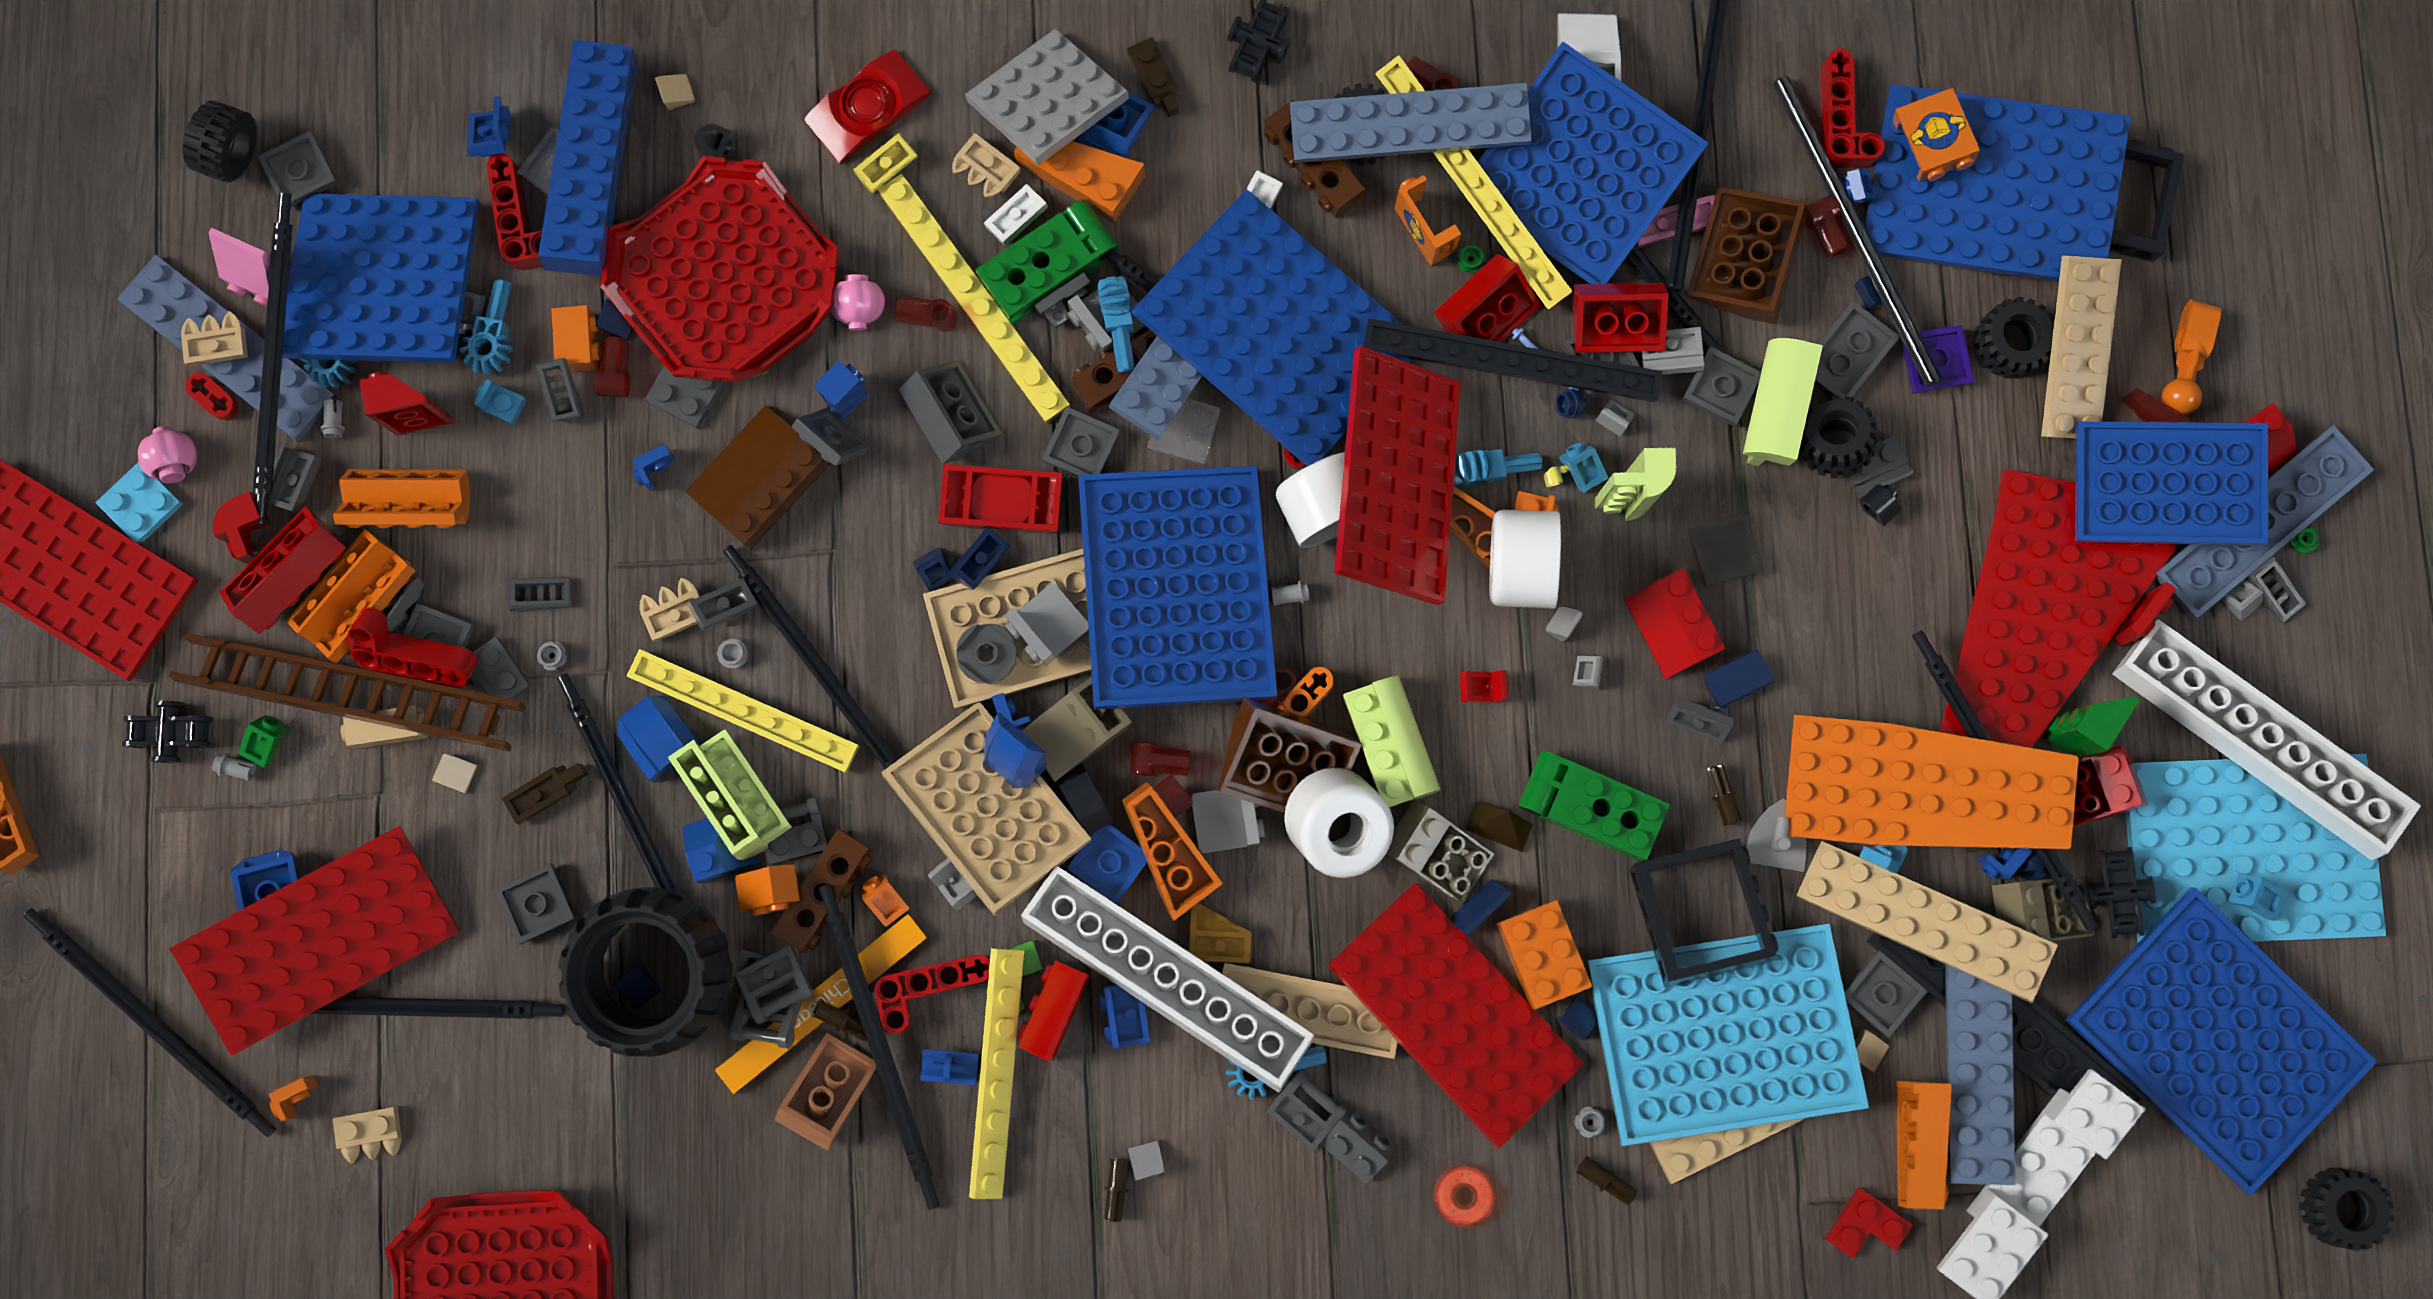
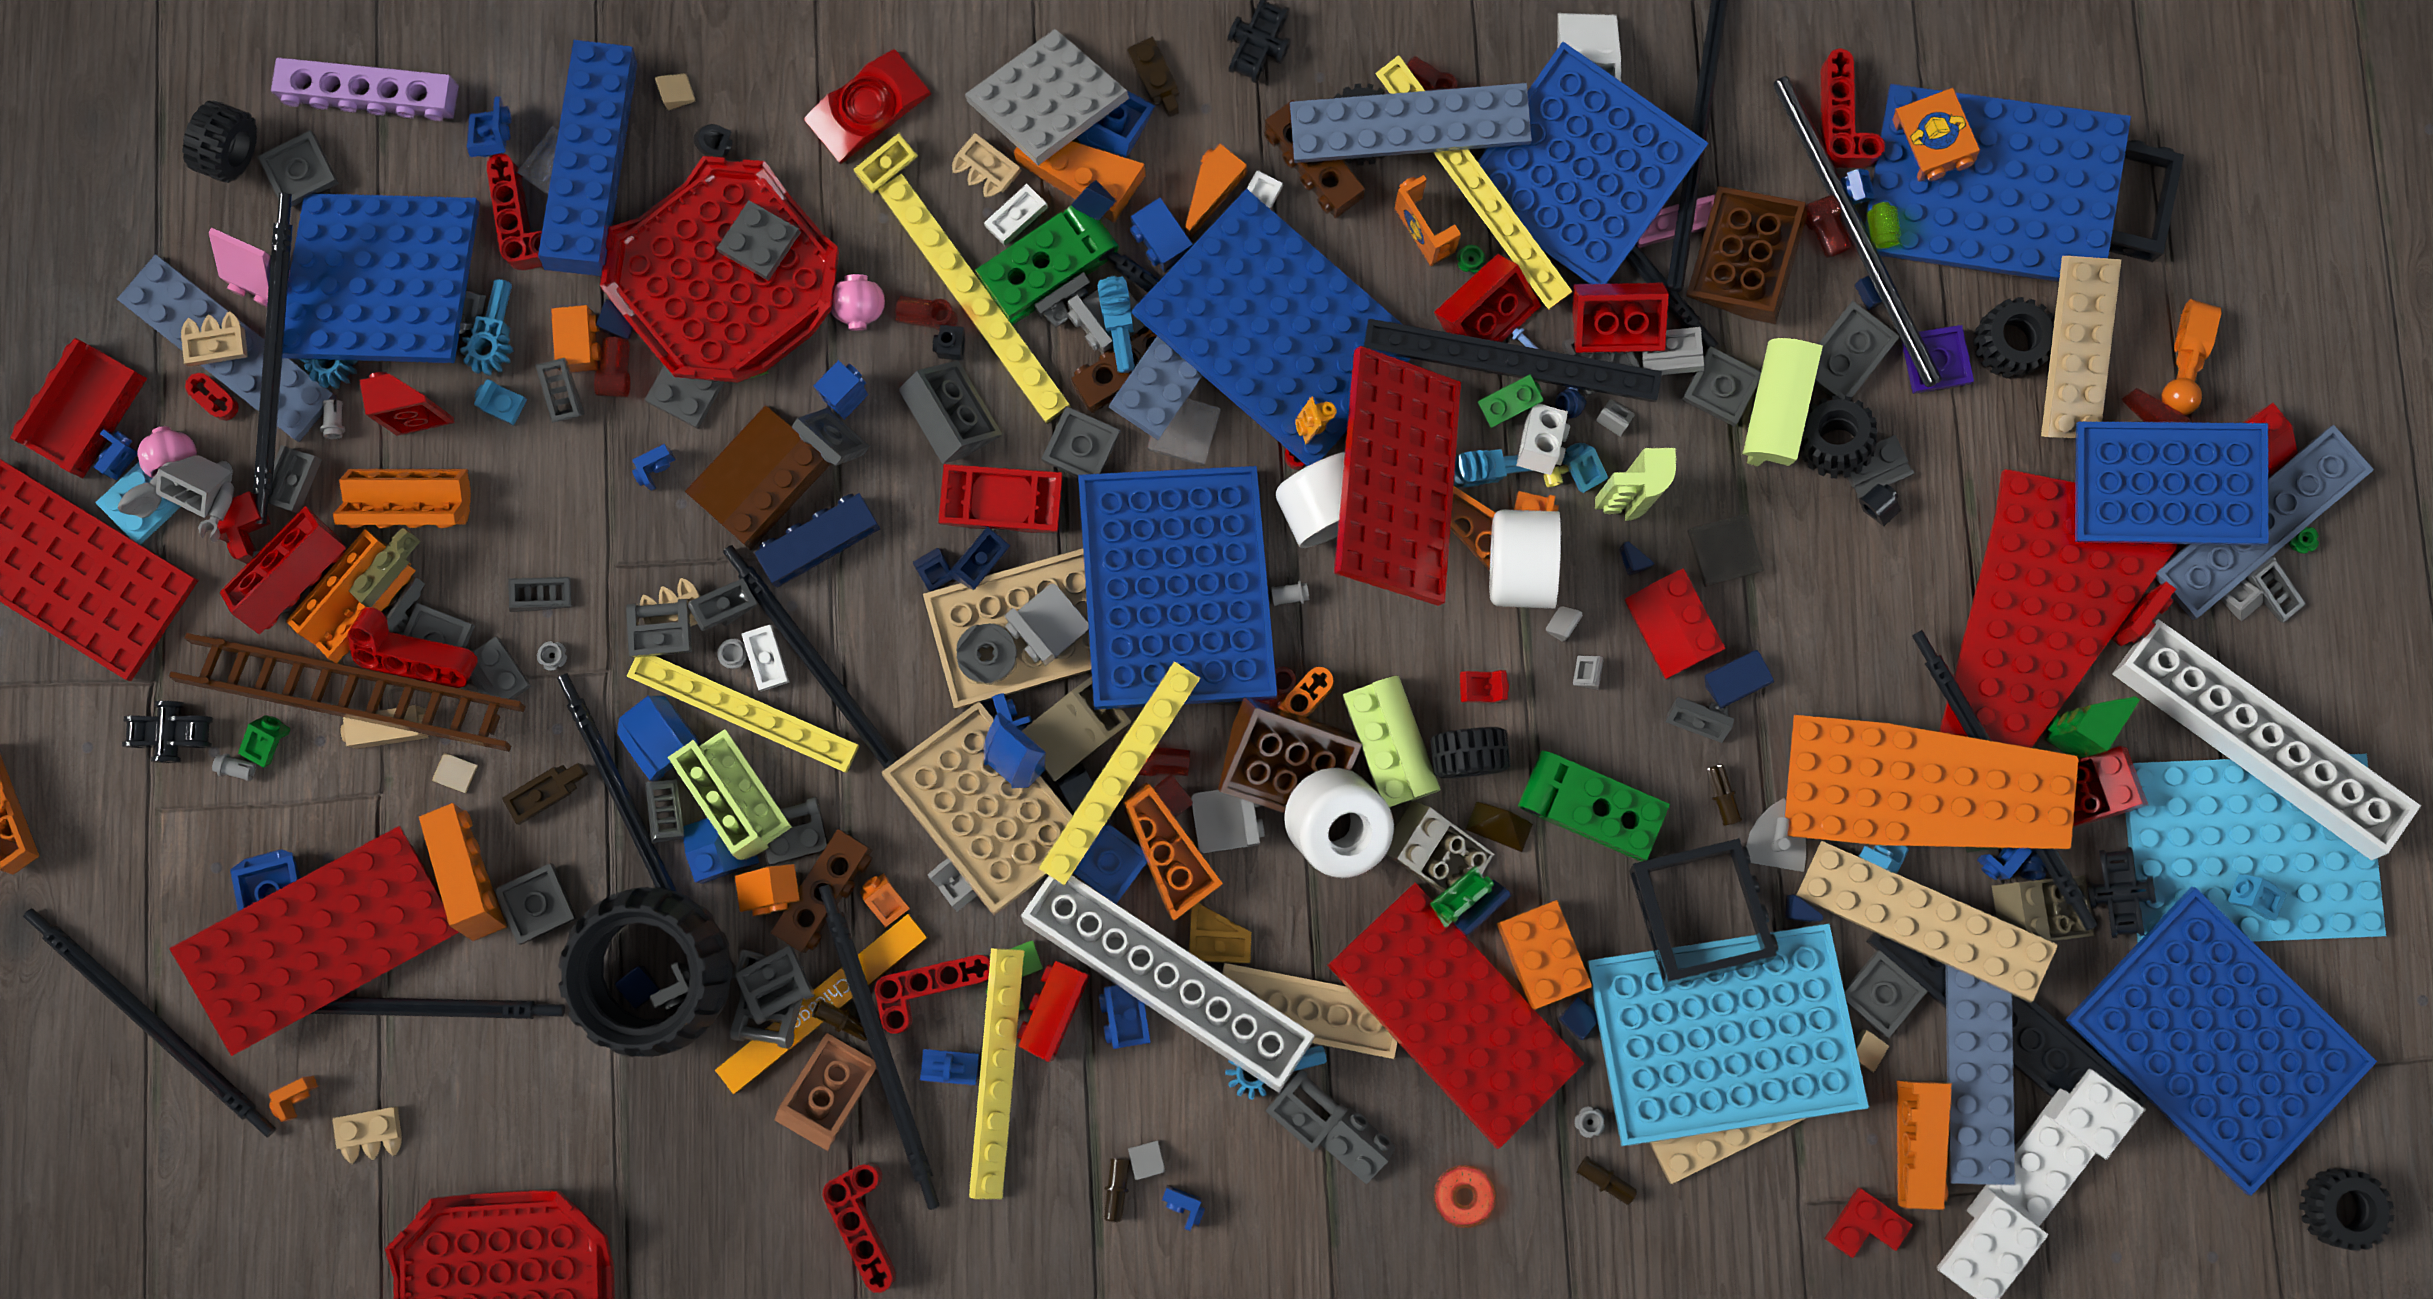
(75, 405): none -> red panel
(117, 457): none -> blue bracket
(190, 483): none -> light grey torso
(293, 74): none -> lavender brick
(384, 568): none -> olive hinge
(461, 873): none -> orange wedge
(660, 637): none -> dark grey plate
(664, 834): none -> dark grey slope
(674, 995): none -> dark grey bracket
(758, 240): none -> dark grey plate
(765, 658): none -> white plate
(816, 540): none -> dark blue brick
(865, 1230): none -> red beam
(950, 343): none -> black plate
(1094, 201): none -> dark blue slope
(1119, 773): none -> light yellow plate
(1160, 234): none -> blue brick
(1179, 1201): none -> blue bracket
(1216, 180): none -> orange slope
(1314, 418): none -> light orange hinge
(1461, 896): none -> green hinge
(1470, 752): none -> black tyre
(1511, 400): none -> green hinge
(1542, 439): none -> white brick
(1634, 559): none -> dark blue slope
(1799, 910): none -> dark blue slope
(1884, 225): none -> clear neon green brick

